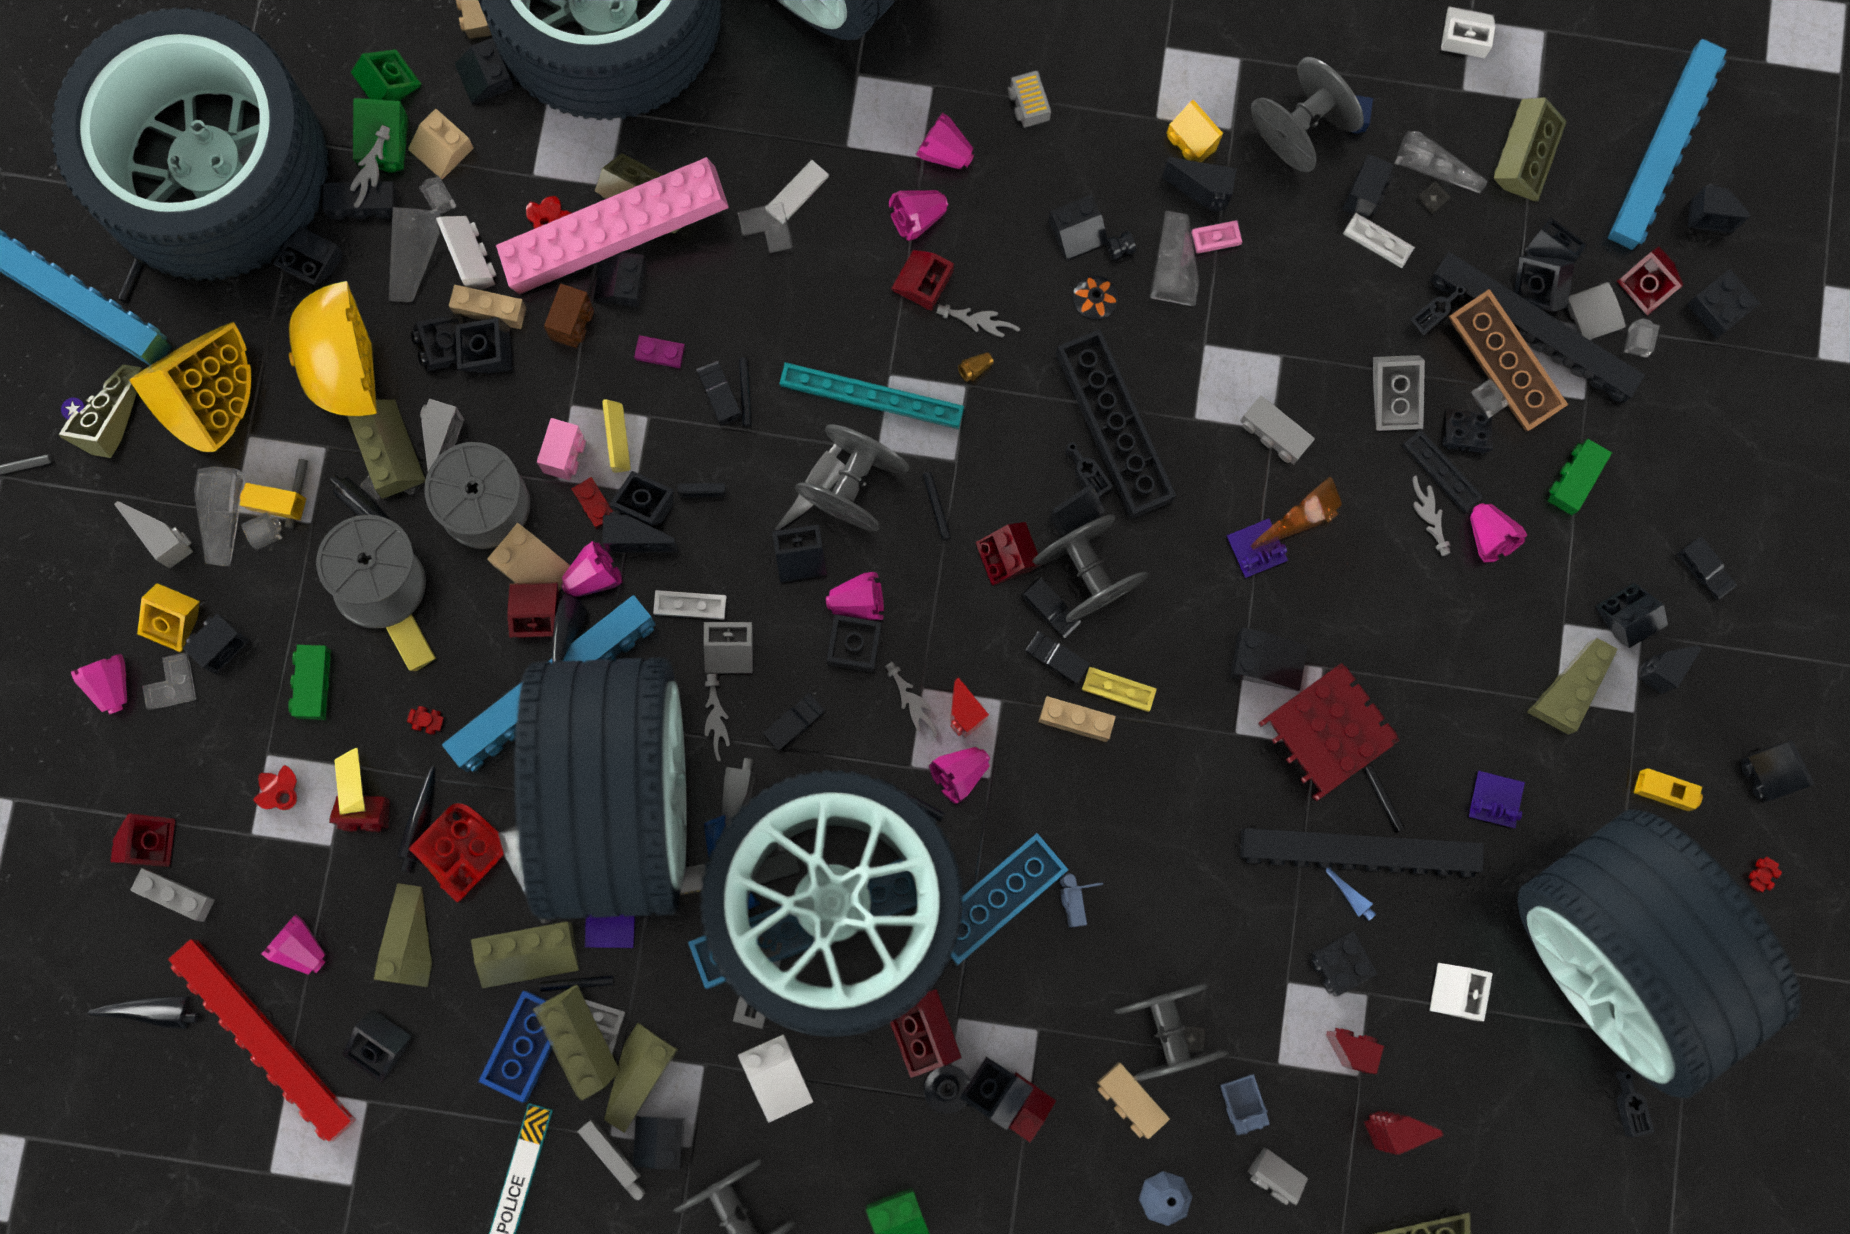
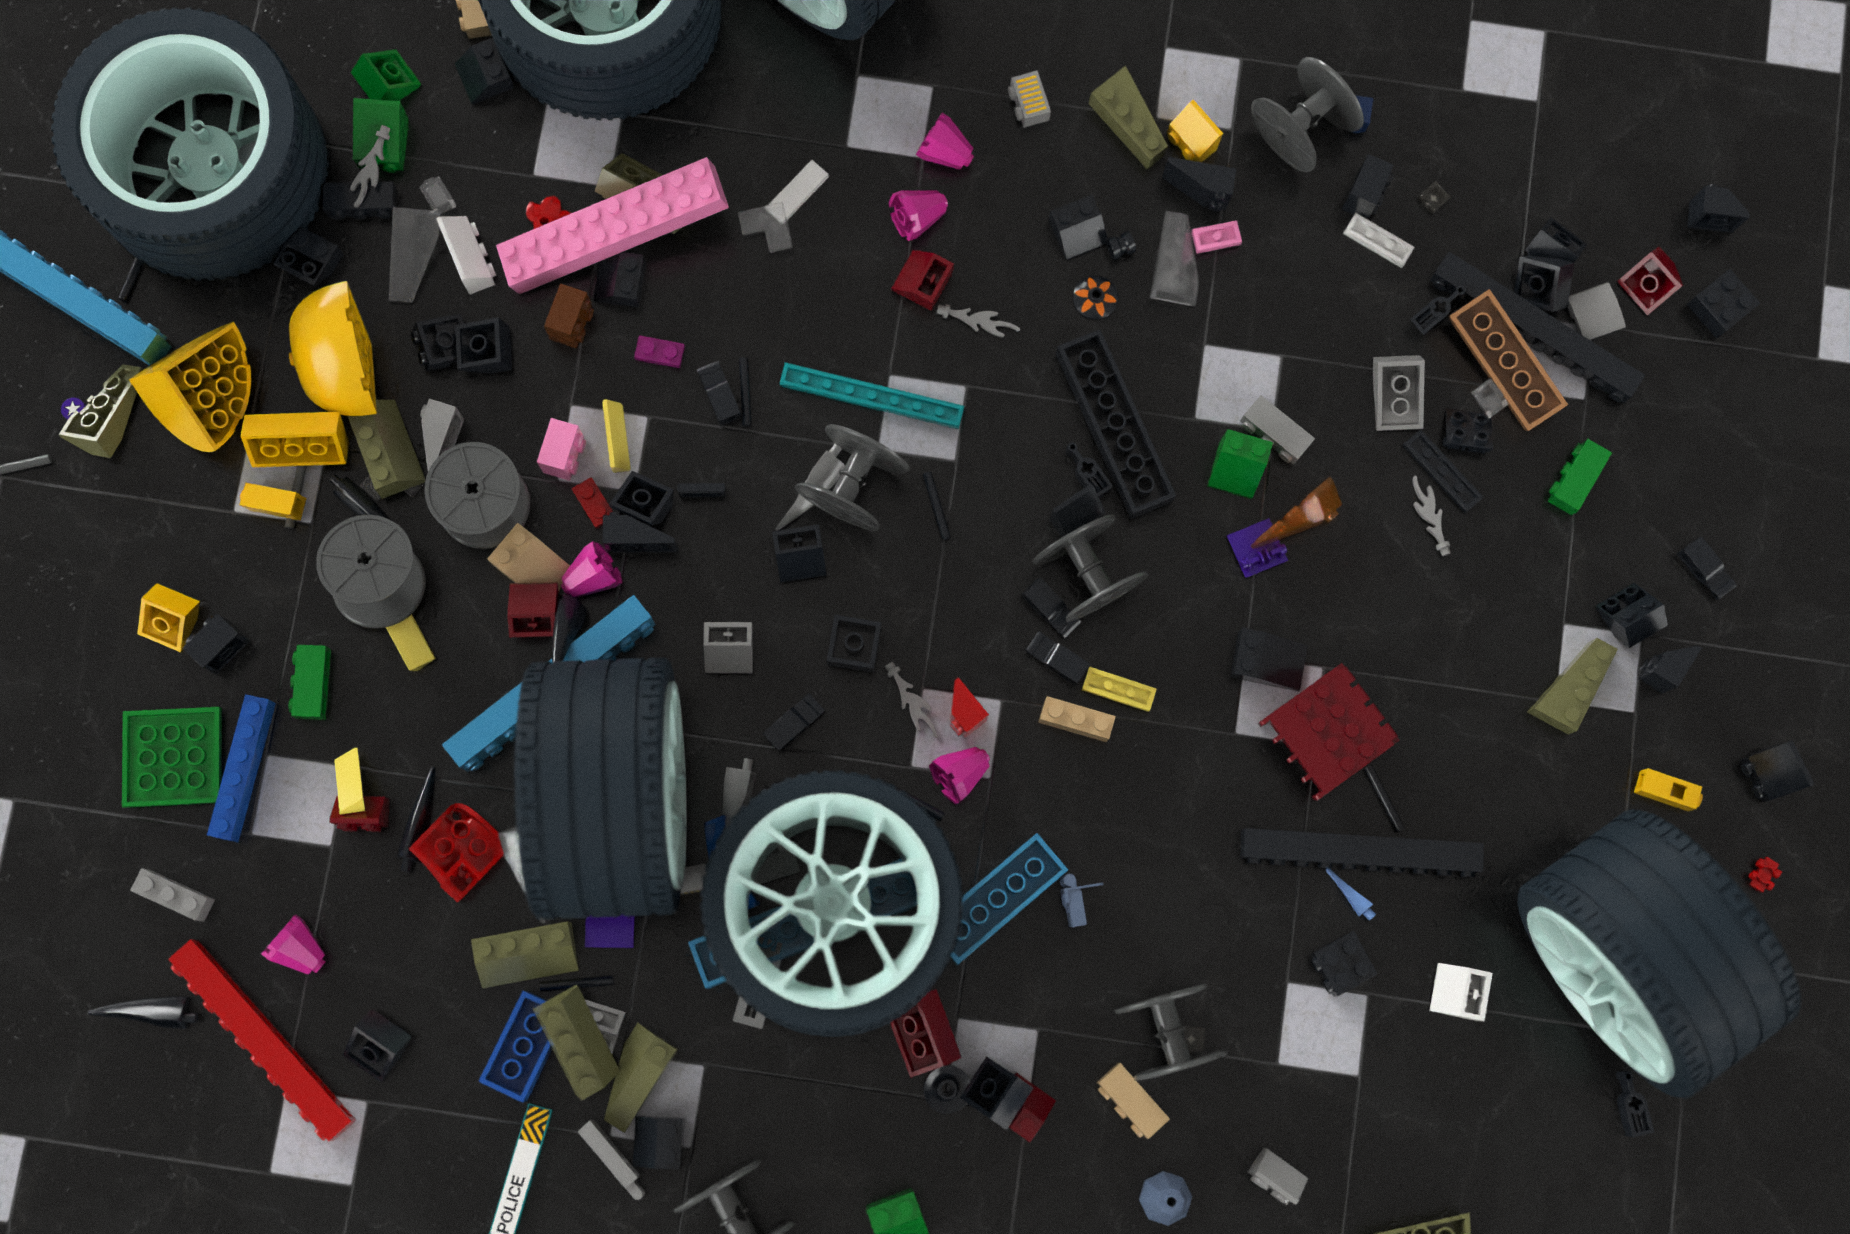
(104, 683): dark pink cone -> none
(144, 841): dark red slope -> none
(163, 542): light grey slope -> none
(171, 756): none -> green plate
(177, 687): clear tile -> none
(218, 509): clear wedge -> none
(241, 768): none -> blue brick
(262, 530): clear brick -> none
(274, 787): red plate -> none
(295, 439): none -> yellow brick
(405, 943): olive wedge -> none
(420, 718): red piece -> none
(439, 144): tan slope -> none
(487, 305): tan brick -> none
(690, 605): white plate -> none
(713, 720): light grey piece -> none
(775, 1078): white slope -> none
(857, 598): dark pink cone -> none
(975, 366): pearl gold cone -> none
(1008, 552): dark red slope -> none
(1128, 116): none -> olive wedge
(1239, 463): none -> green slope
(1244, 1104): sand blue piece -> none
(1356, 1053): dark red slope -> none
(1398, 1133): dark red slope -> none
(1431, 159): clear wedge -> none
(1468, 32): white slope -> none
(1495, 532): dark pink cone -> none
(1497, 799): dark purple hinge -> none
(1530, 148): olive slope -> none
(1642, 338): clear brick -> none
(1667, 144): dark azure brick -> none

